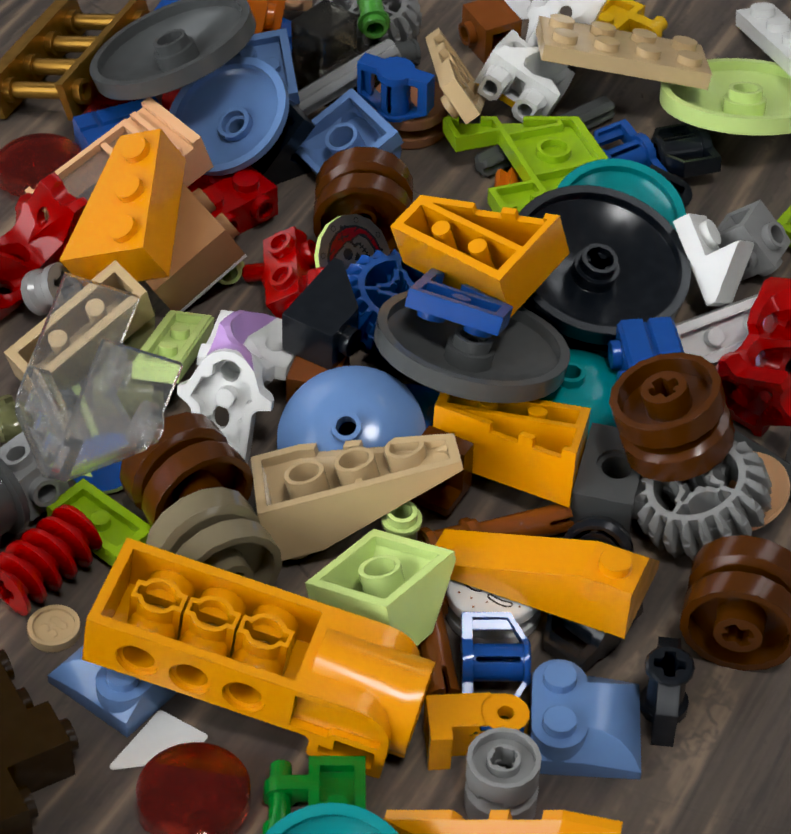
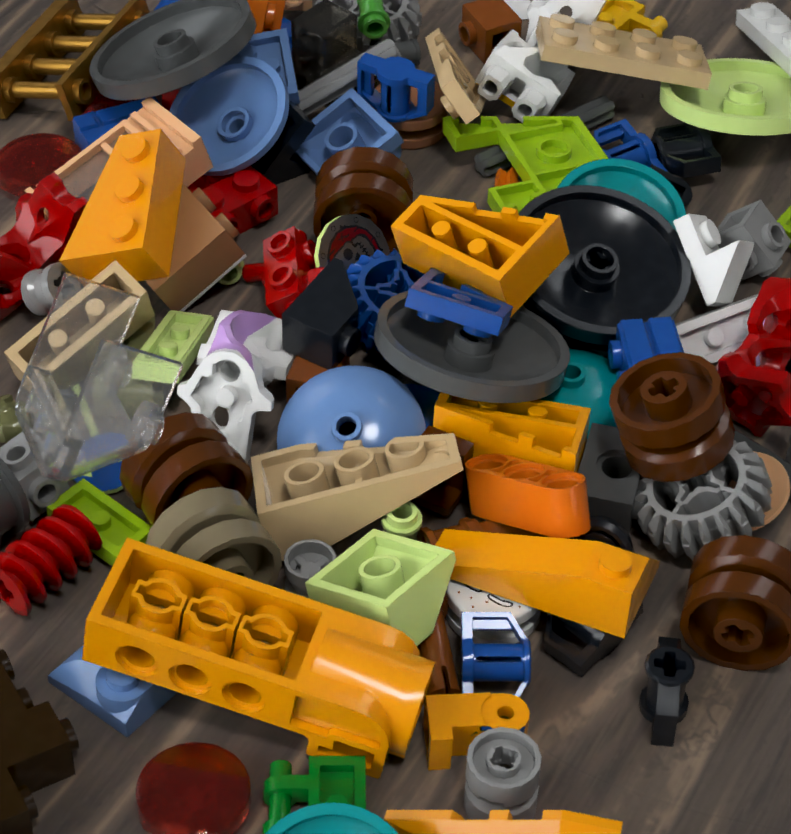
(54, 628): tan piece -> none
(157, 735): white sticker -> none
(303, 562): none -> light grey wheel
(528, 495): none -> orange beam
(584, 722): medium blue slope -> none

